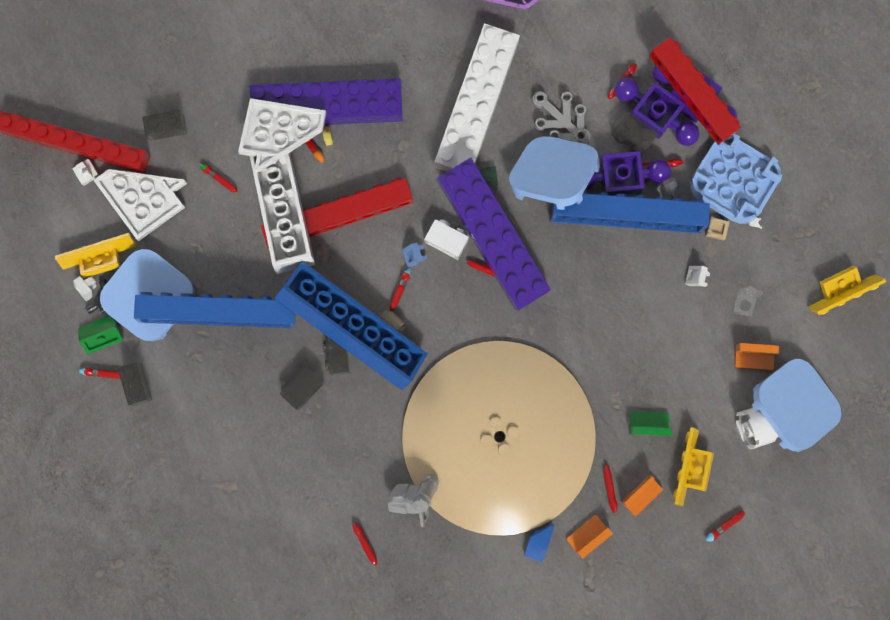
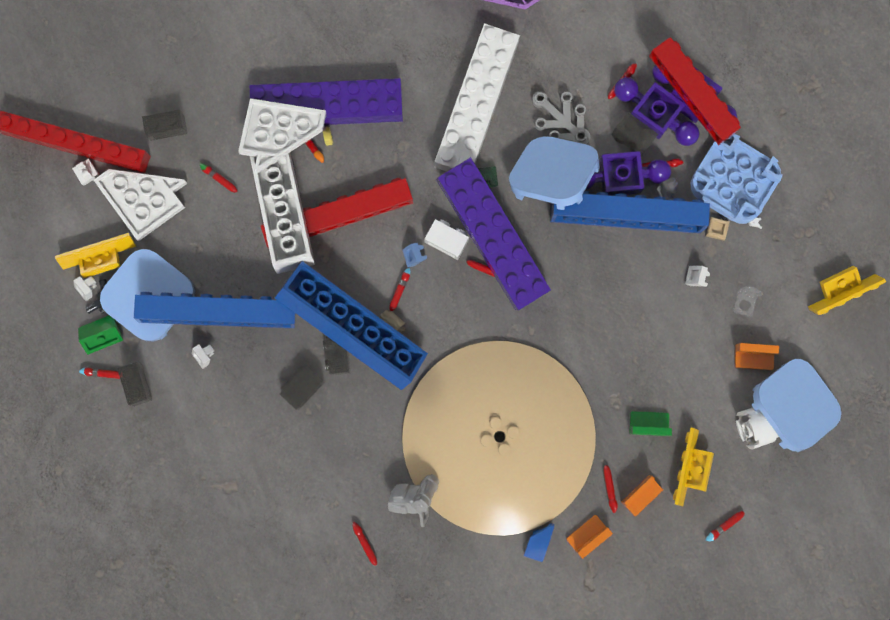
(202, 355): none -> white tile

